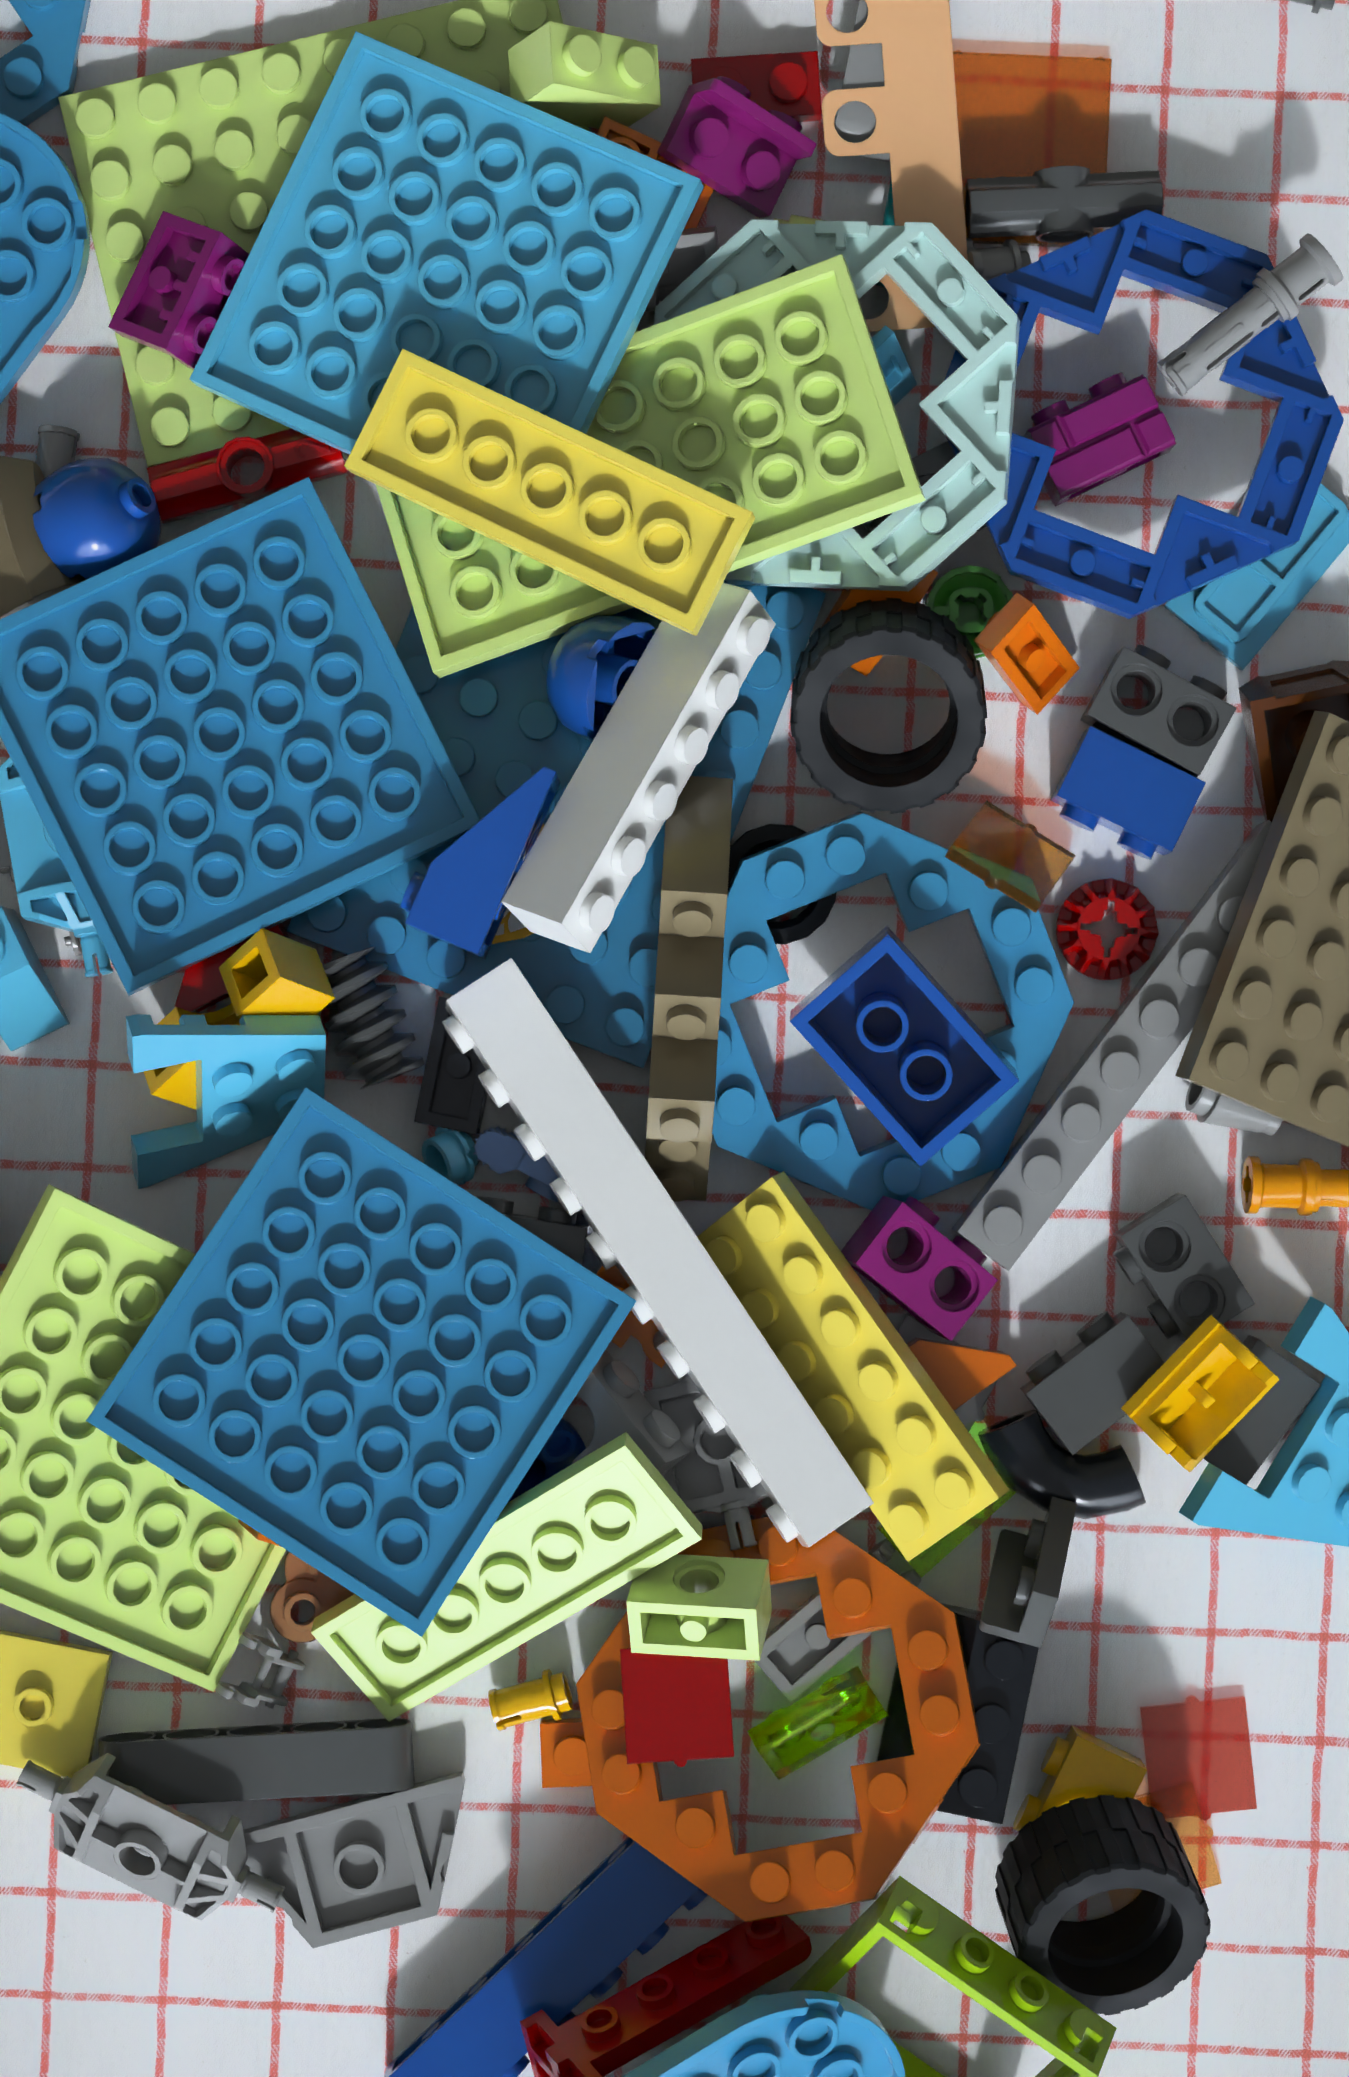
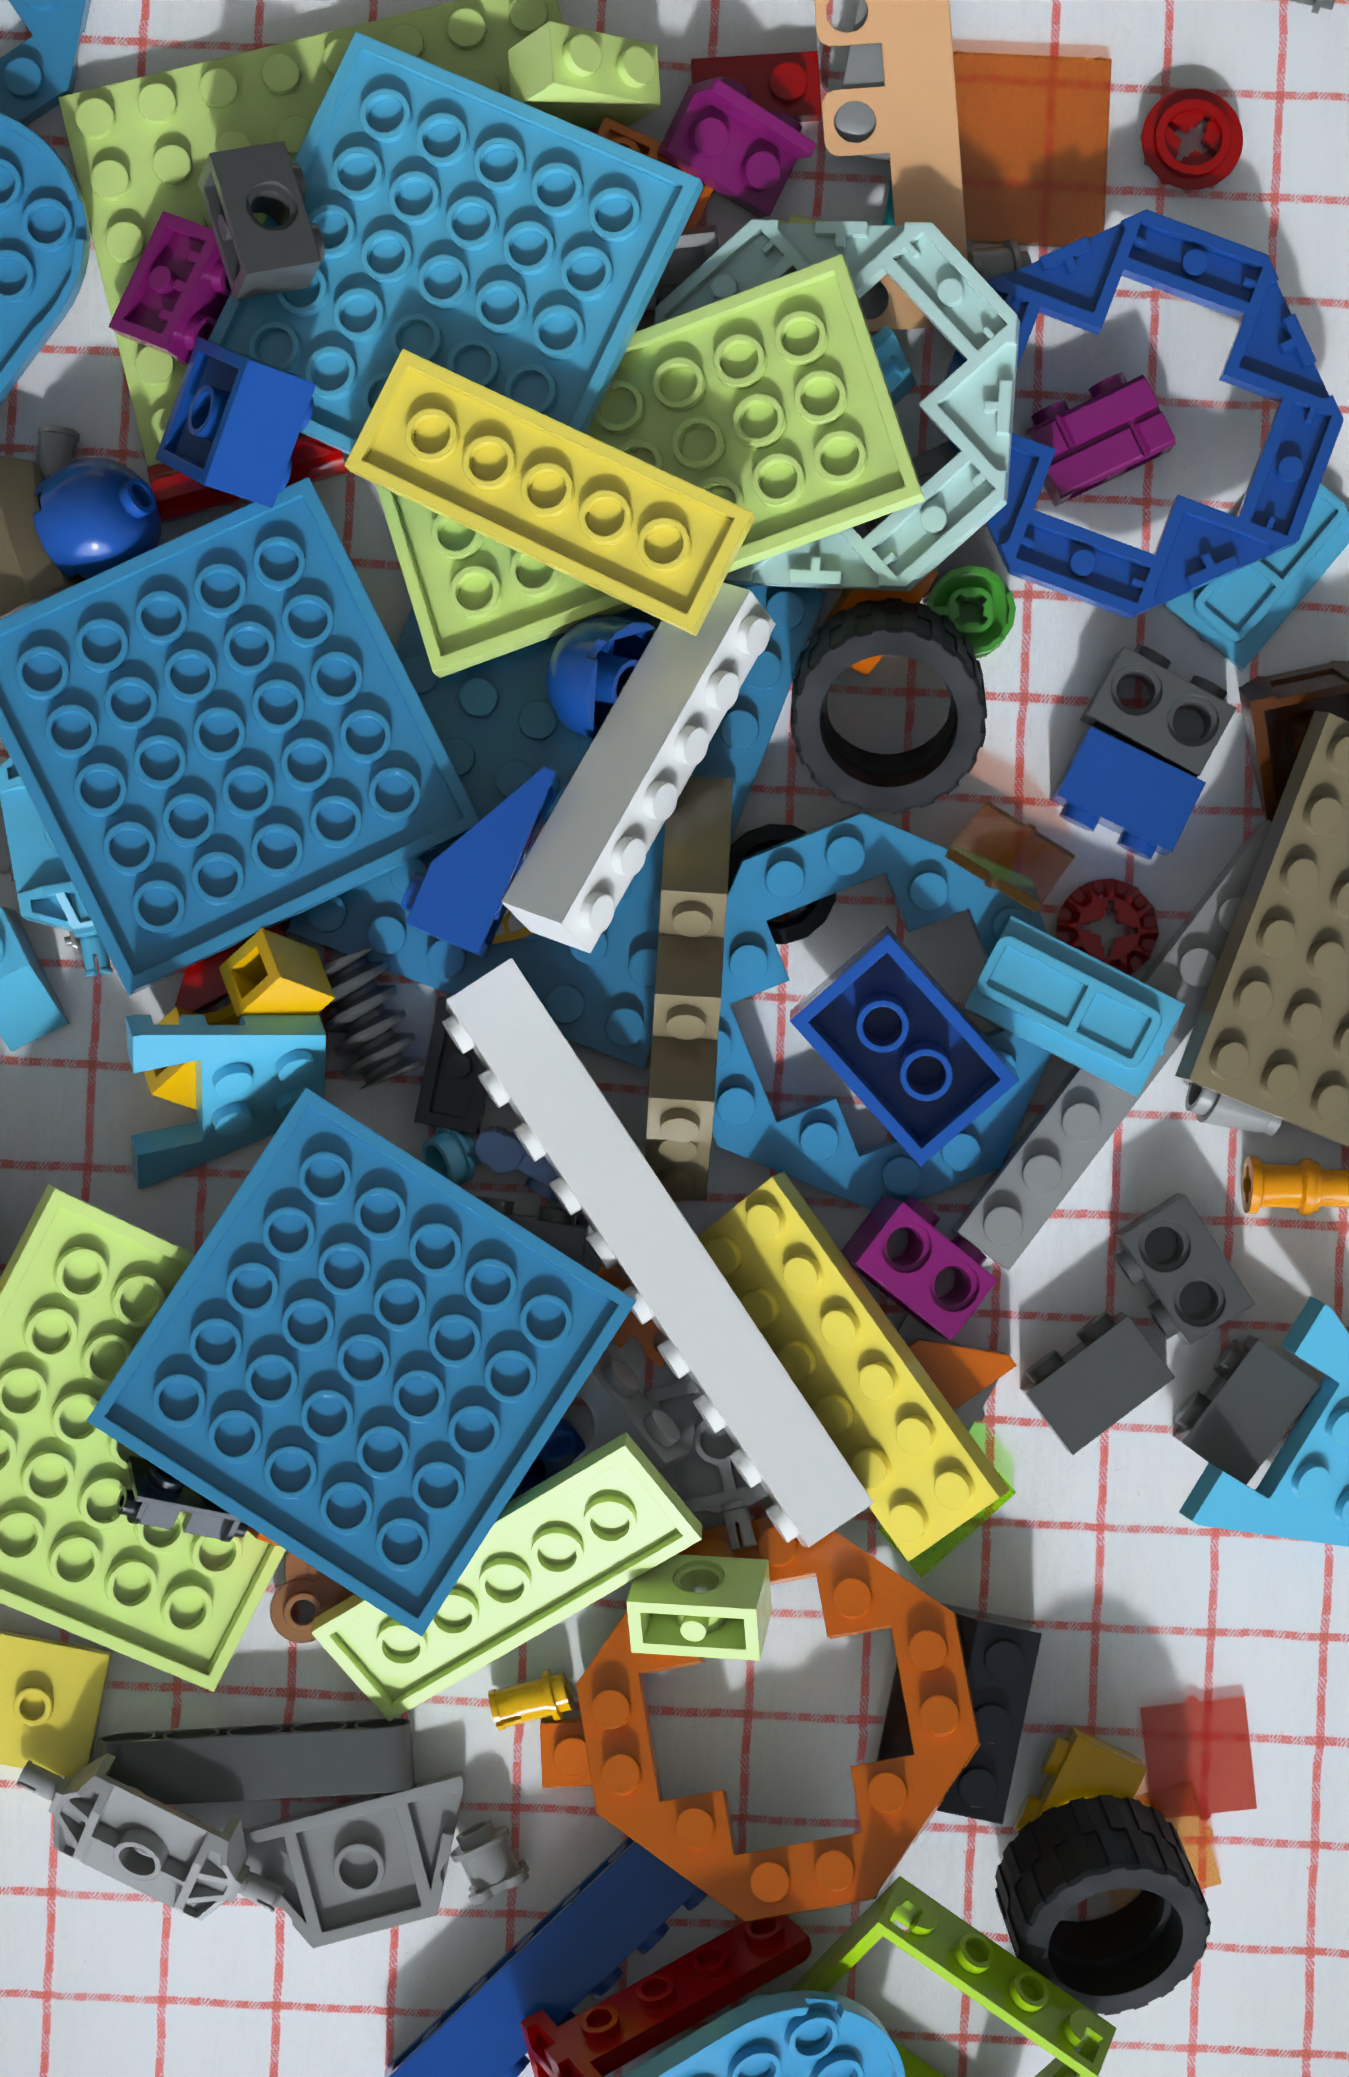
(160, 1498): none -> black hinge
(236, 423): none -> blue slope
(251, 1694): light grey piece -> none
(256, 256): none -> dark grey brick
(488, 1861): none -> light grey brick
(675, 1708): red piece -> none
(799, 1648): light grey hinge -> none
(817, 1722): clear neon green plate -> none
(1026, 653): orange plate -> none
(1028, 1577): dark grey bracket -> none
(1042, 1469): black cylinder -> none
(1058, 203): dark grey piece -> none
(1074, 1006): none -> medium azure piece
(1183, 112): none -> red gear
(1200, 1393): yellow hinge -> none
(1272, 298): light grey pin -> none

